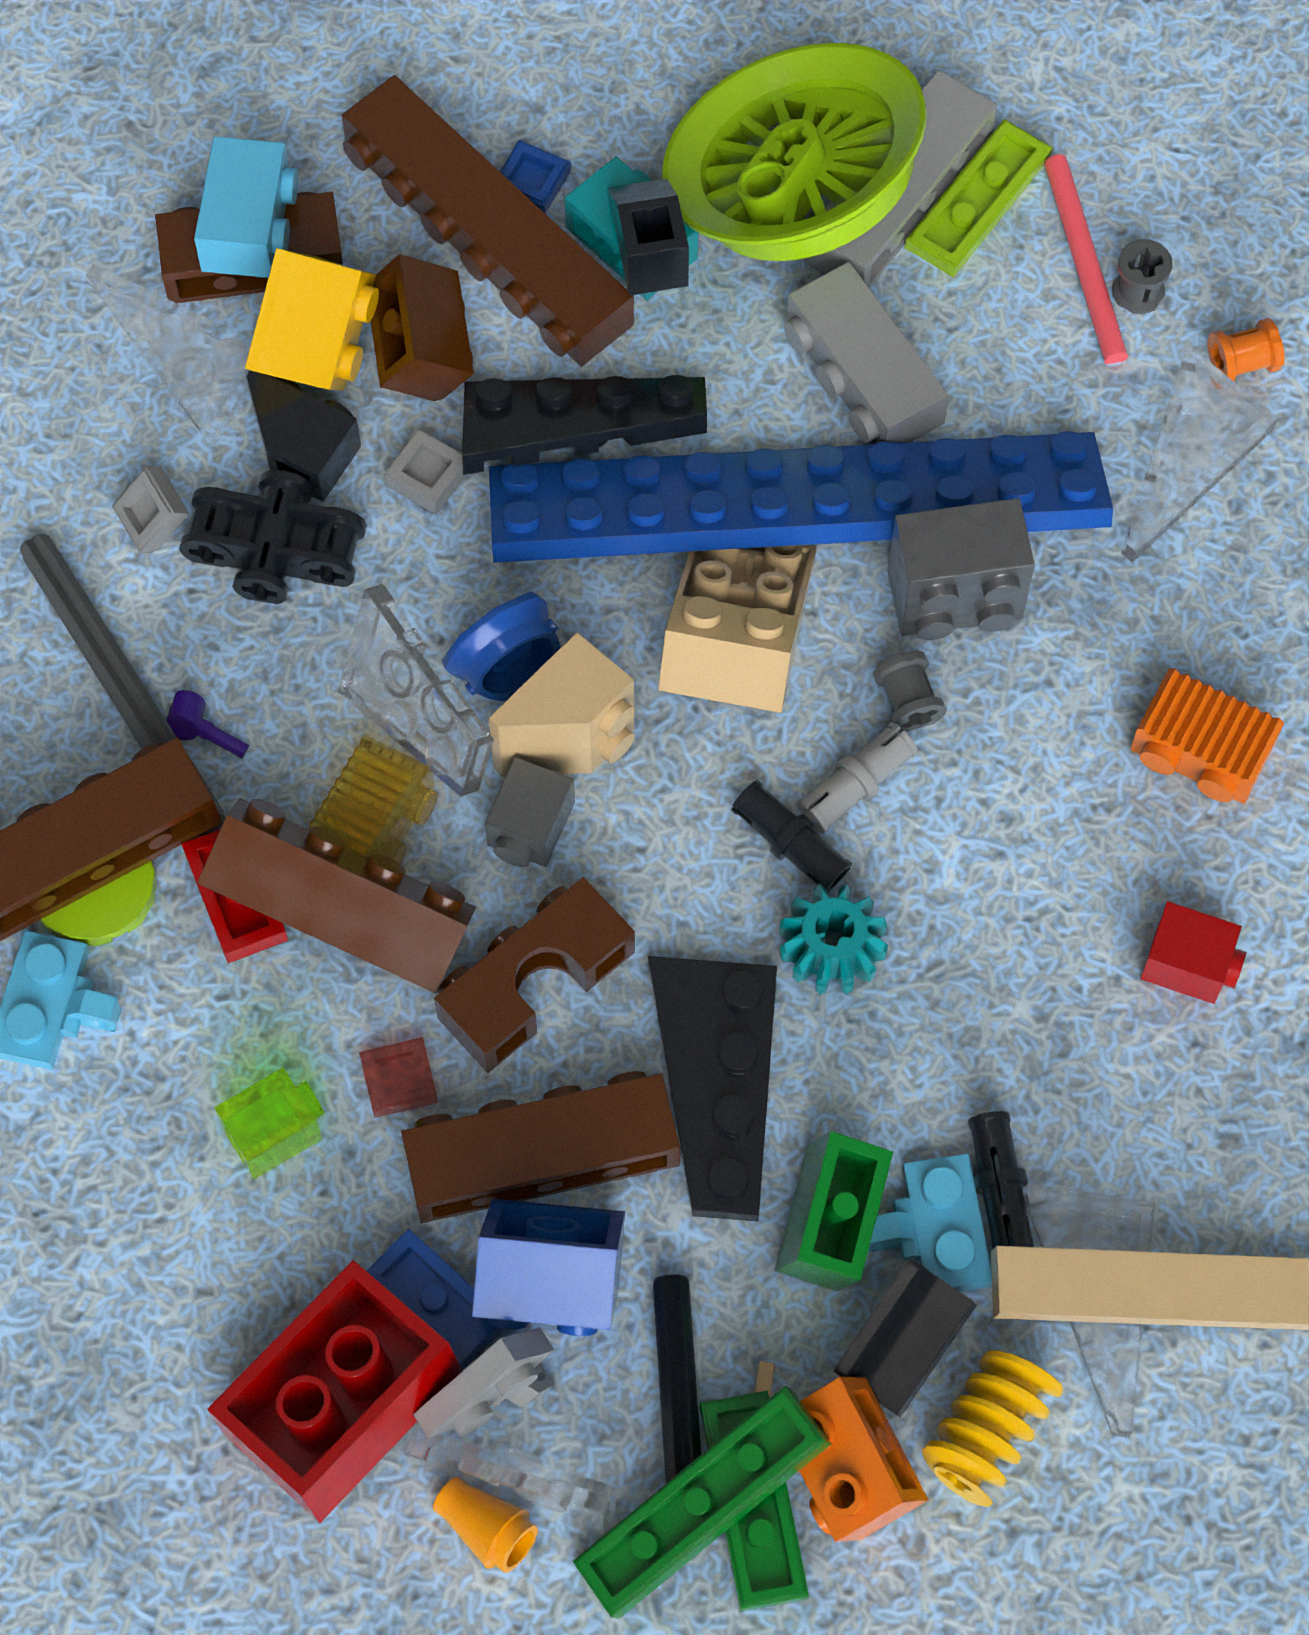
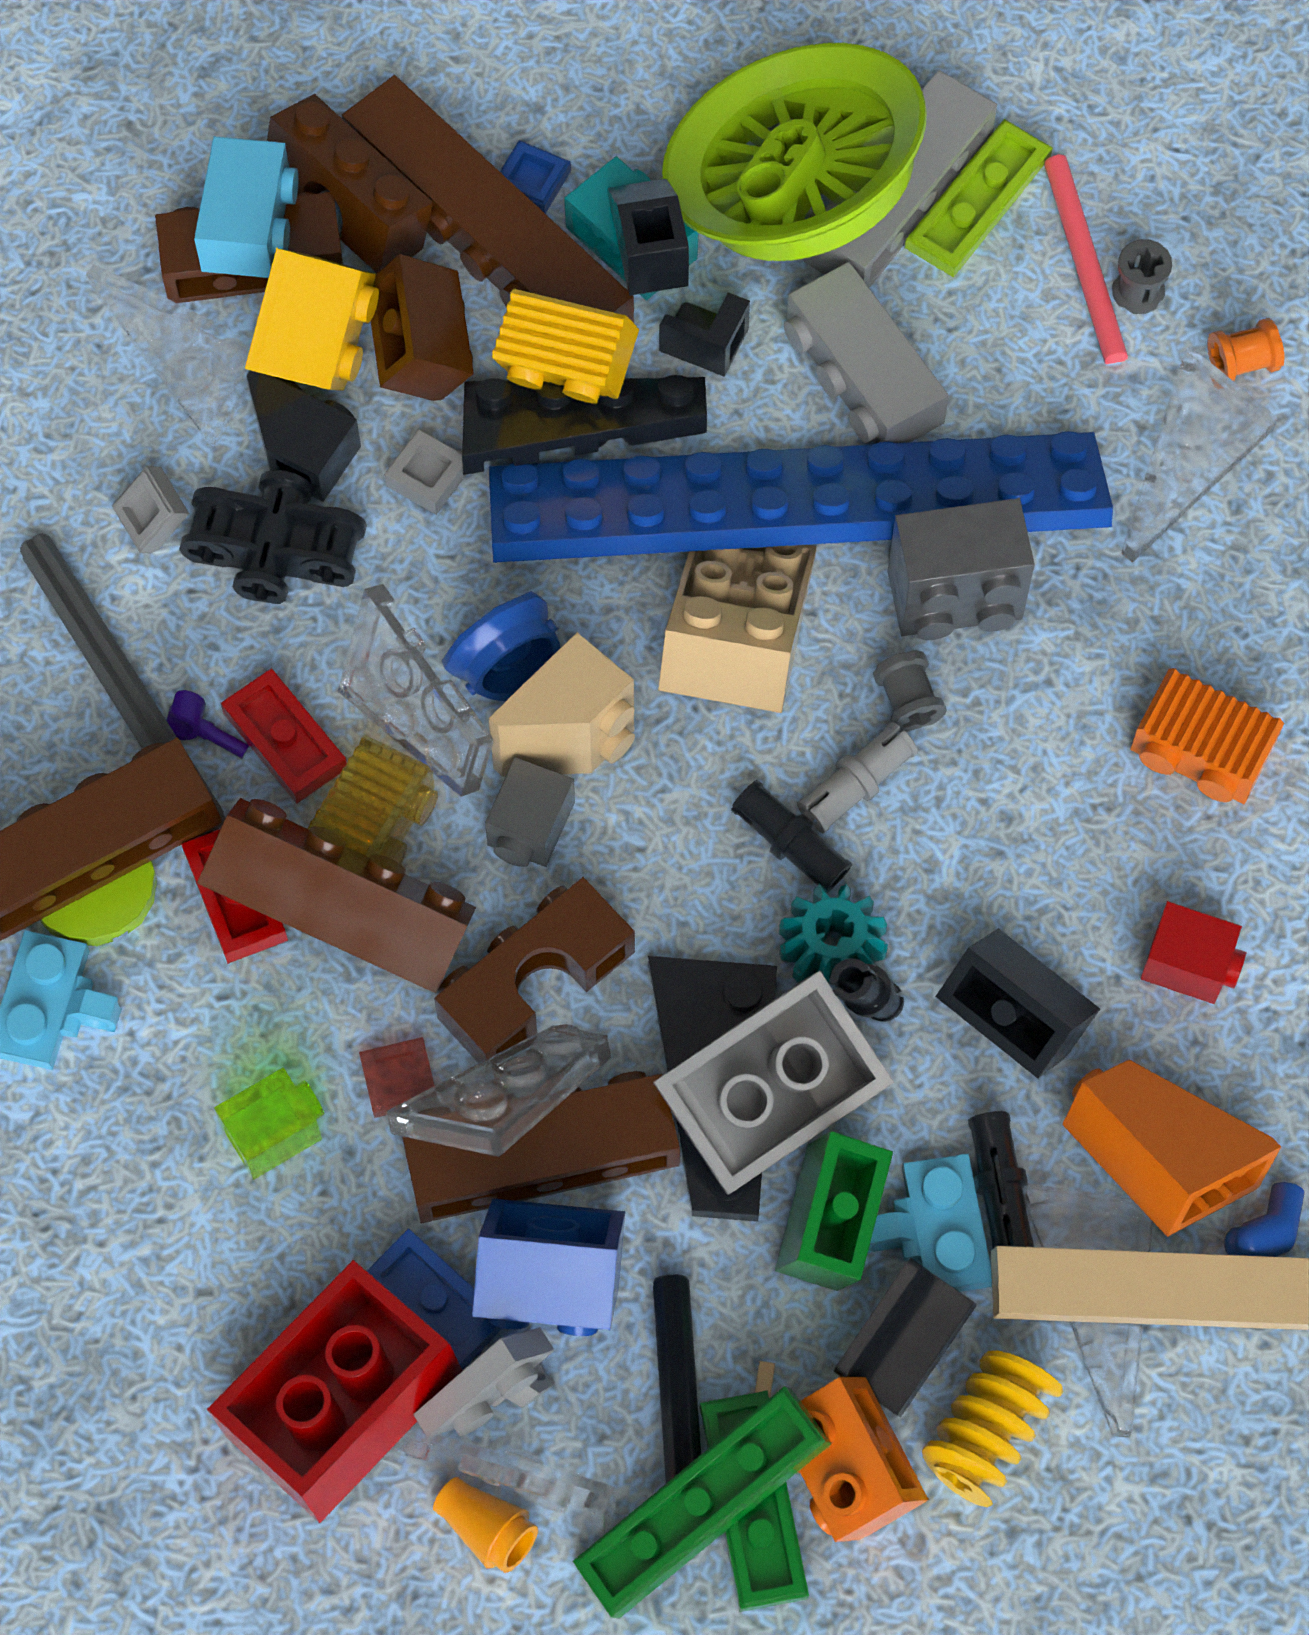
(284, 735): none -> red plate
(377, 203): none -> reddish brown arch
(504, 1095): none -> clear wing
(565, 346): none -> yellow brick
(705, 336): none -> black panel
(773, 1082): none -> light grey slope
(867, 990): none -> black pin
(1017, 1002): none -> black brick
(1166, 1144): none -> orange slope
(1273, 1232): none -> blue arm

